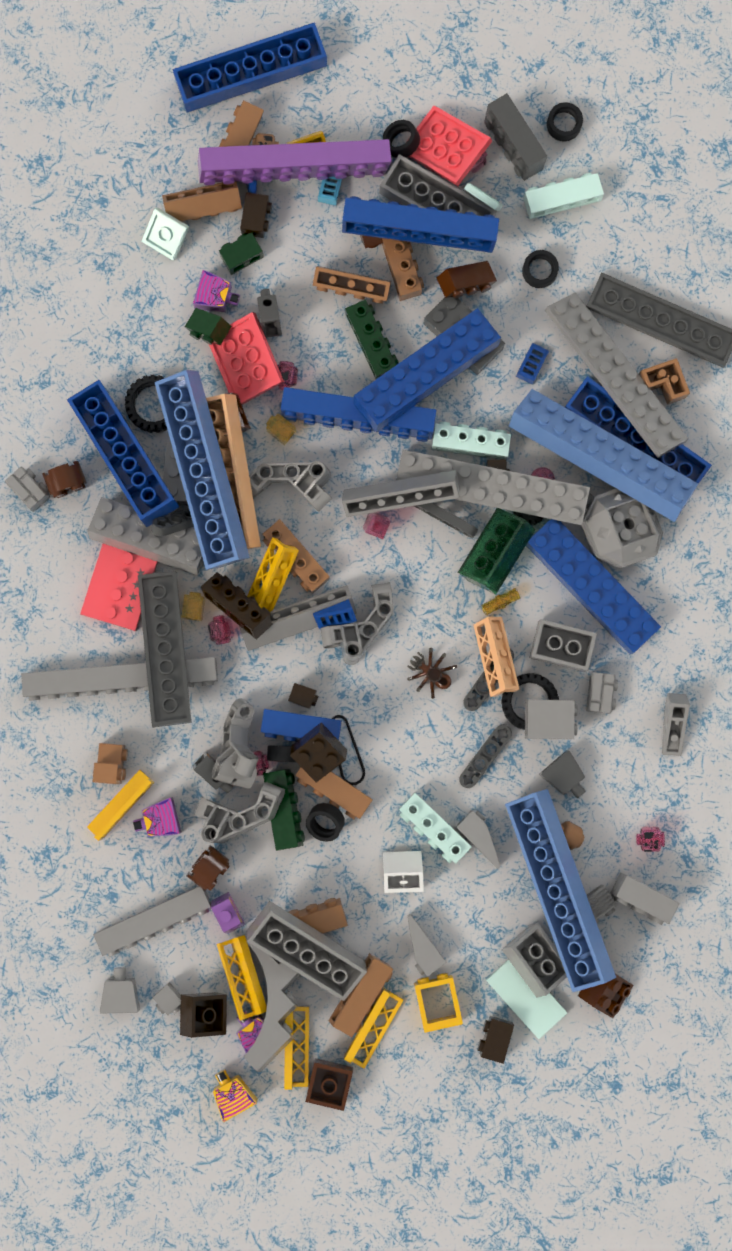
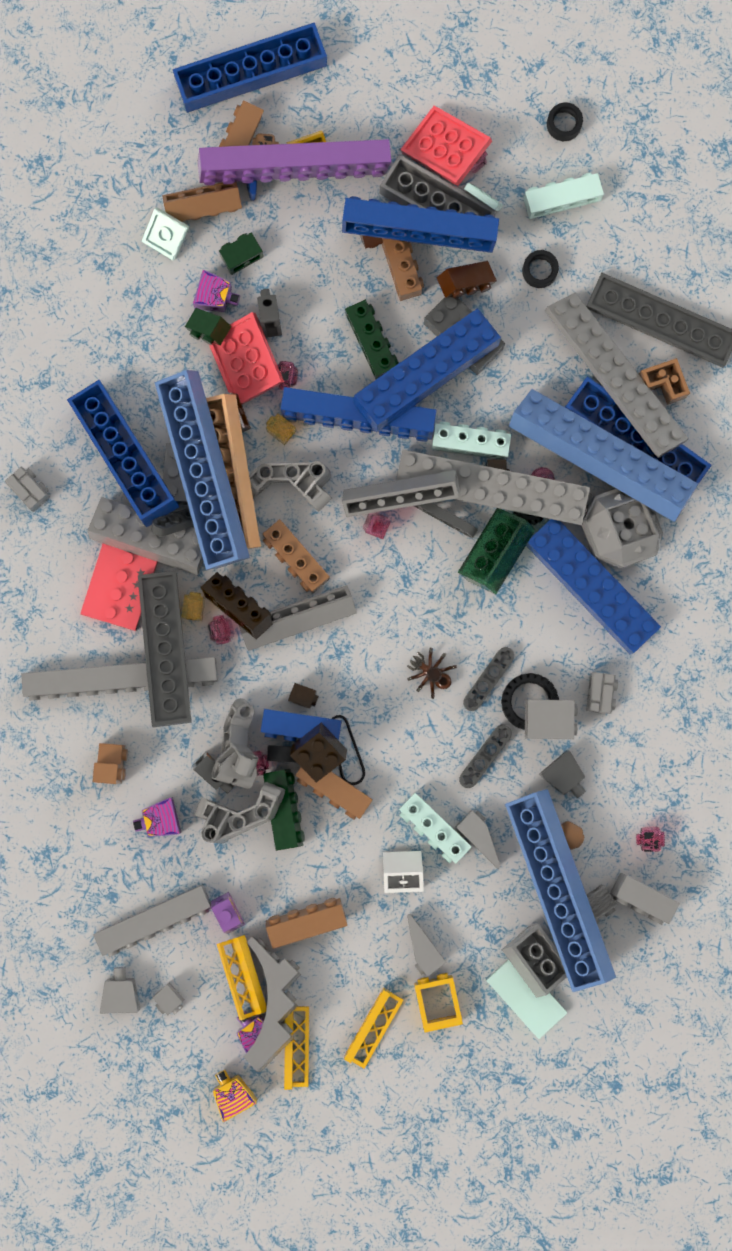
(64, 478): reddish brown brick -> none
(120, 805): yellow fence -> none
(130, 400): black tyre -> none
(203, 1014): dark brown brick -> none
(208, 868): reddish brown brick -> none
(255, 214): dark brown brick -> none
(276, 576): yellow fence -> none
(306, 951): light grey brick -> none
(329, 199): medium azure slope -> none
(329, 811): black tyre -> none
(329, 1084): reddish brown brick -> none
(343, 608): blue slope -> none
(351, 283): medium nougat brick -> none
(351, 636): light grey connector -> none
(351, 1012): medium nougat brick -> none
(396, 128): black tyre -> none
(496, 1039): dark brown brick -> none
(499, 653): light nougat fence -> none
(500, 601): clear yellow pin -> none
(515, 137): dark grey brick -> none
(526, 376): blue slope -> none
(563, 645): light grey brick -> none
(607, 996): reddish brown slope -> none
(674, 723): light grey slope -> none

